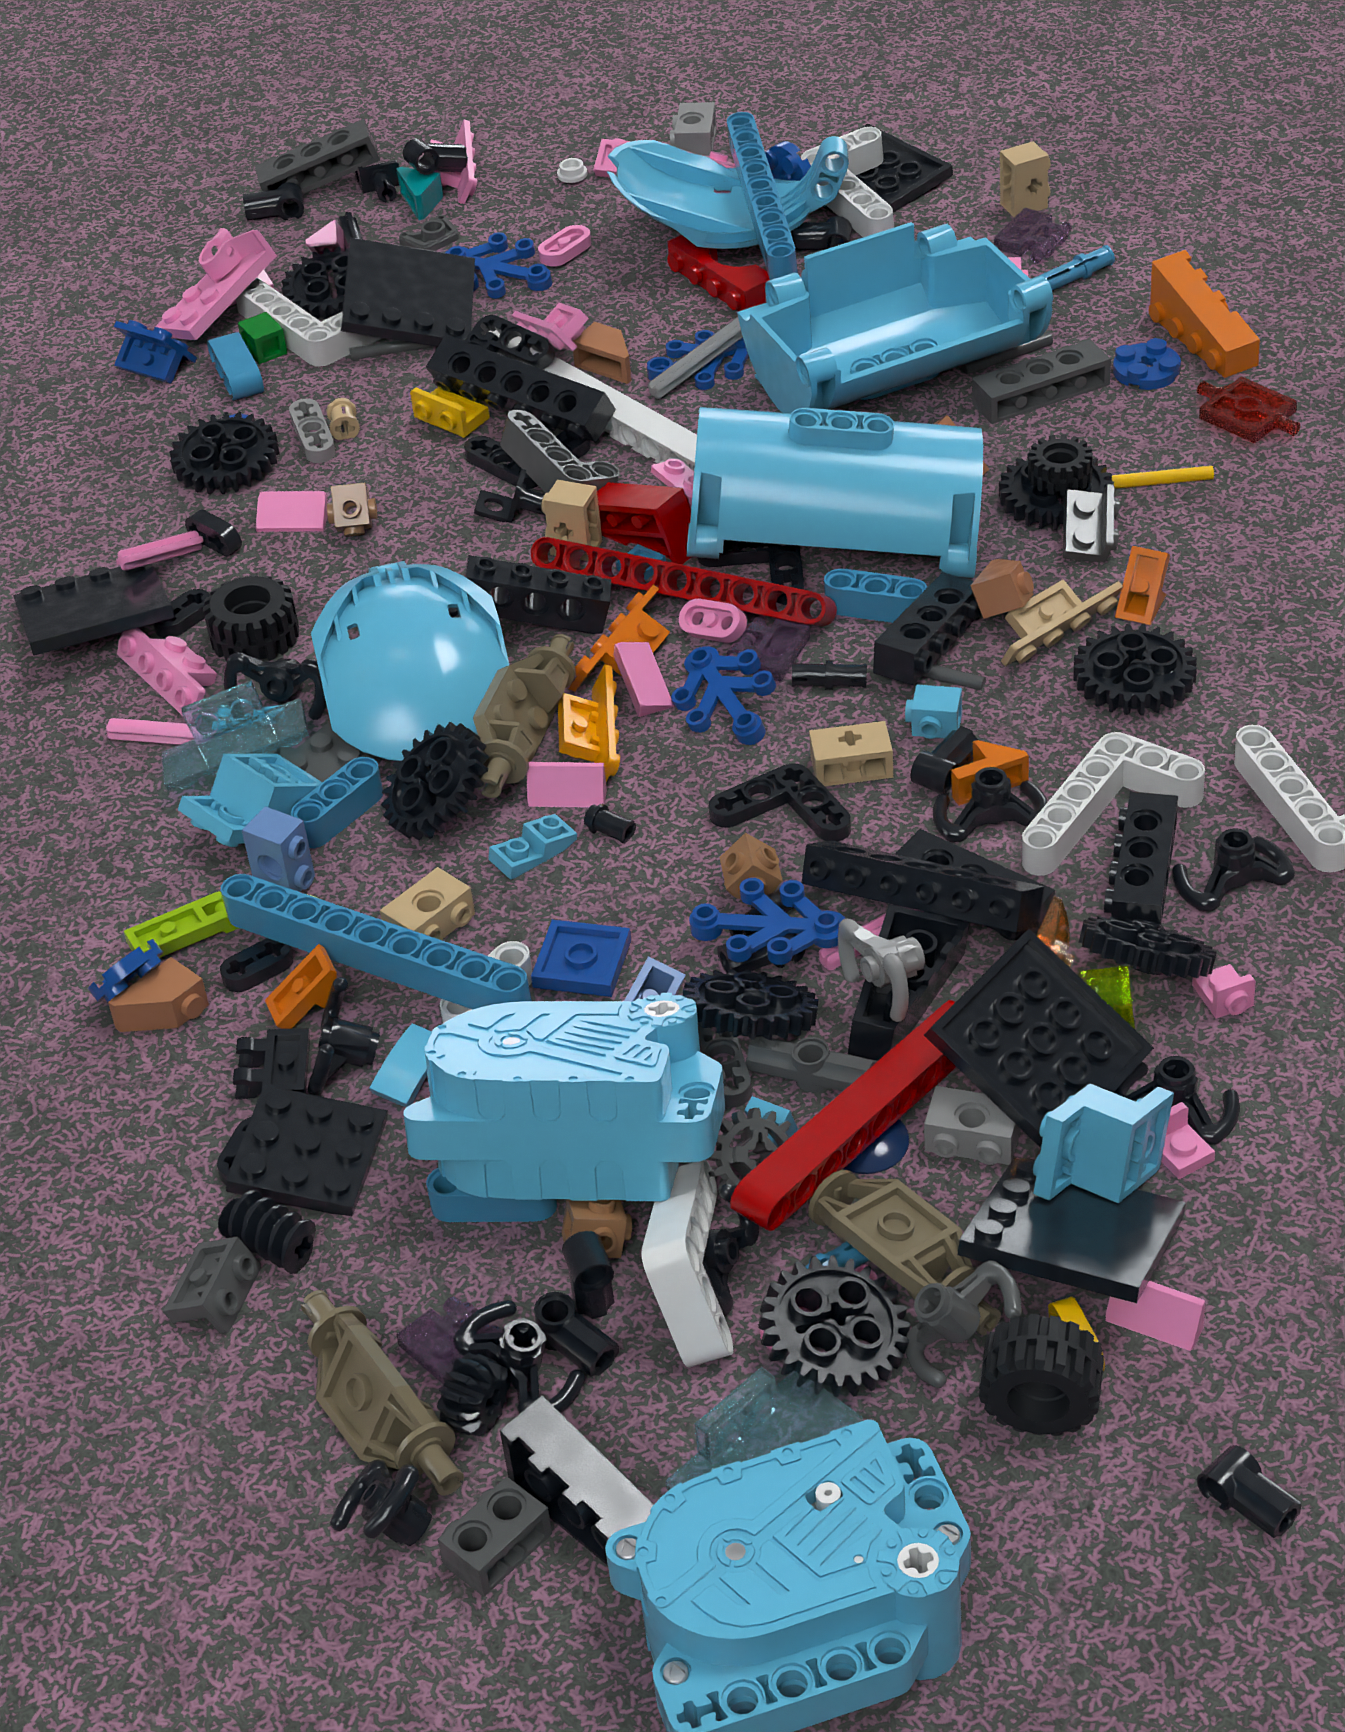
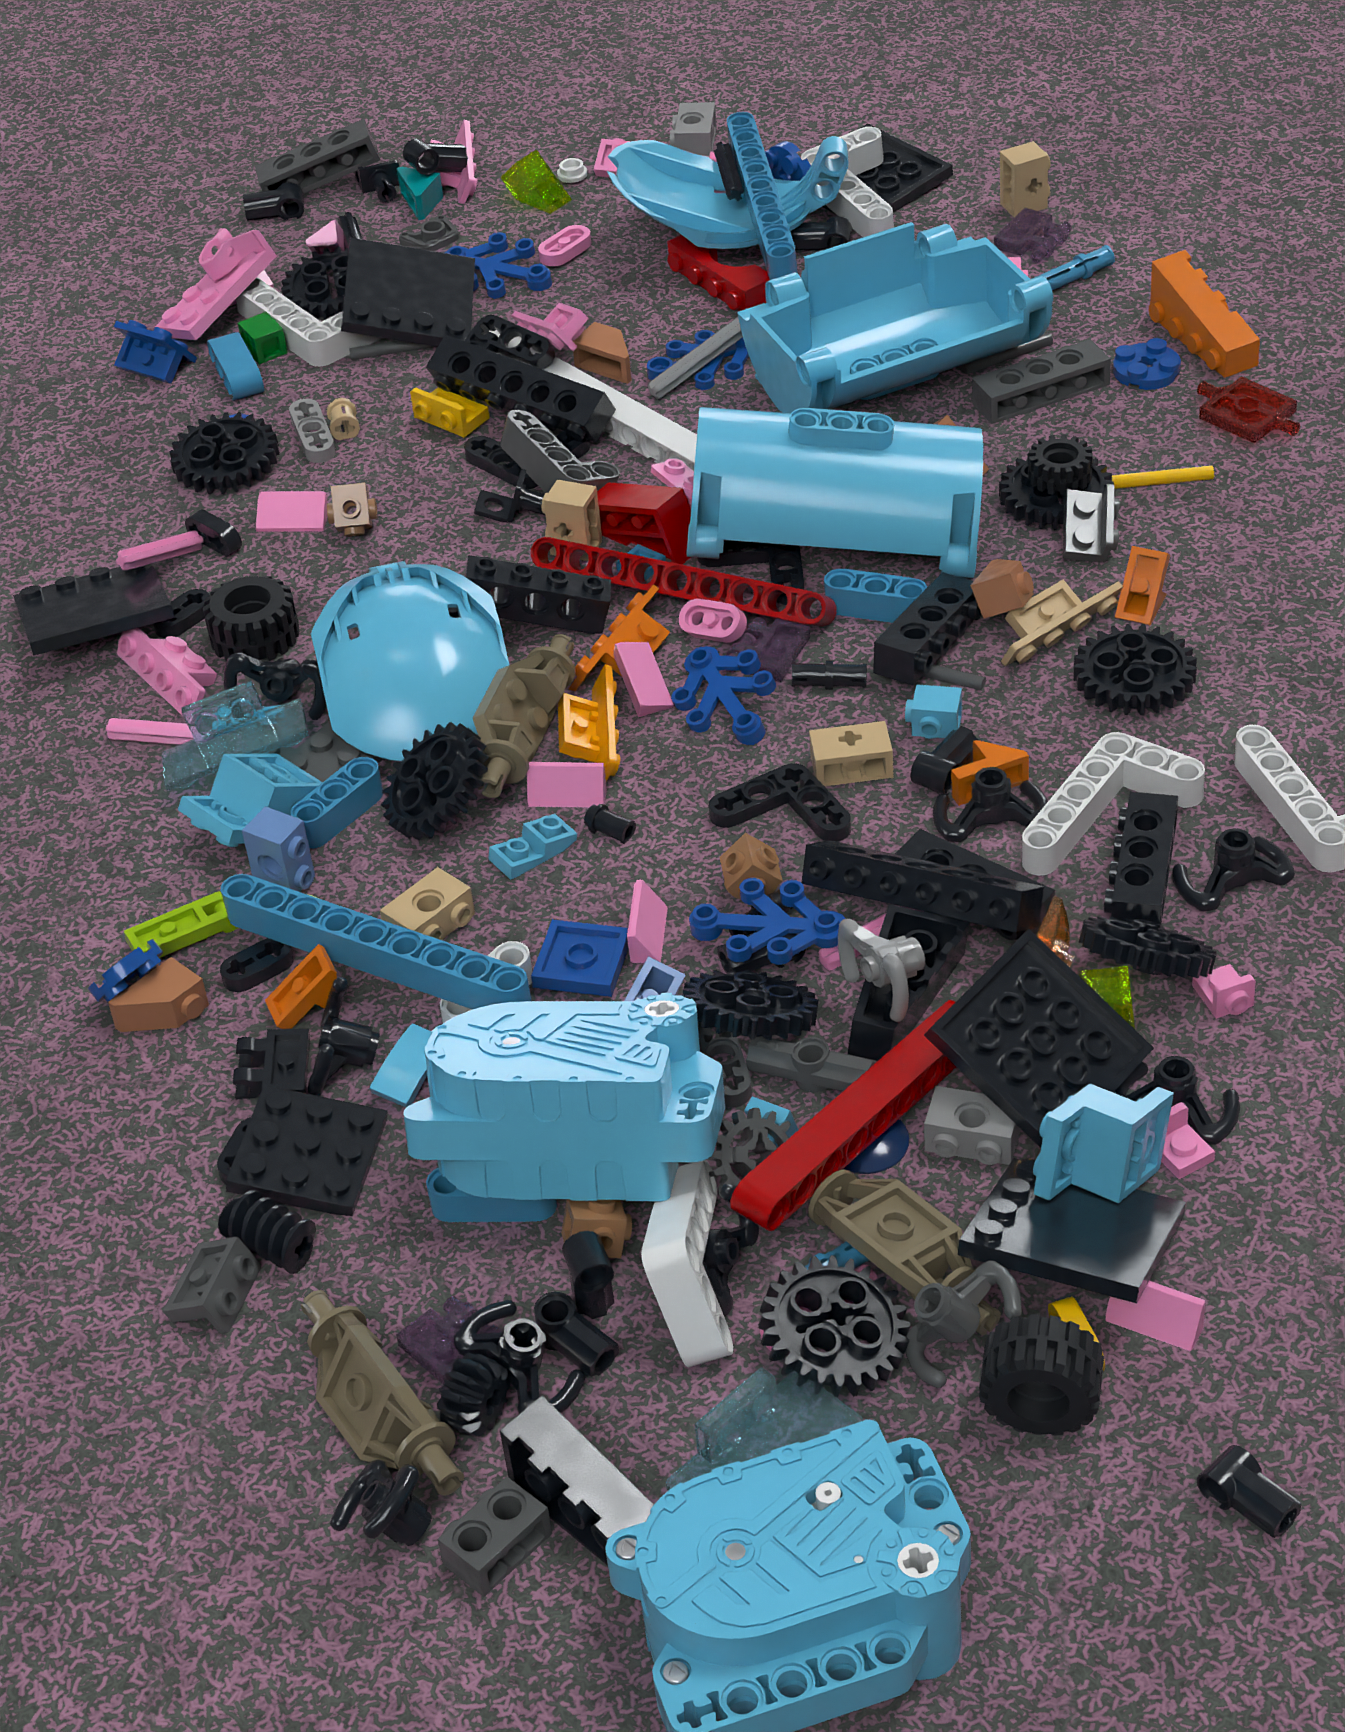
(535, 184): none -> clear neon green slope
(646, 924): none -> bright pink slope
(729, 171): none -> black axle

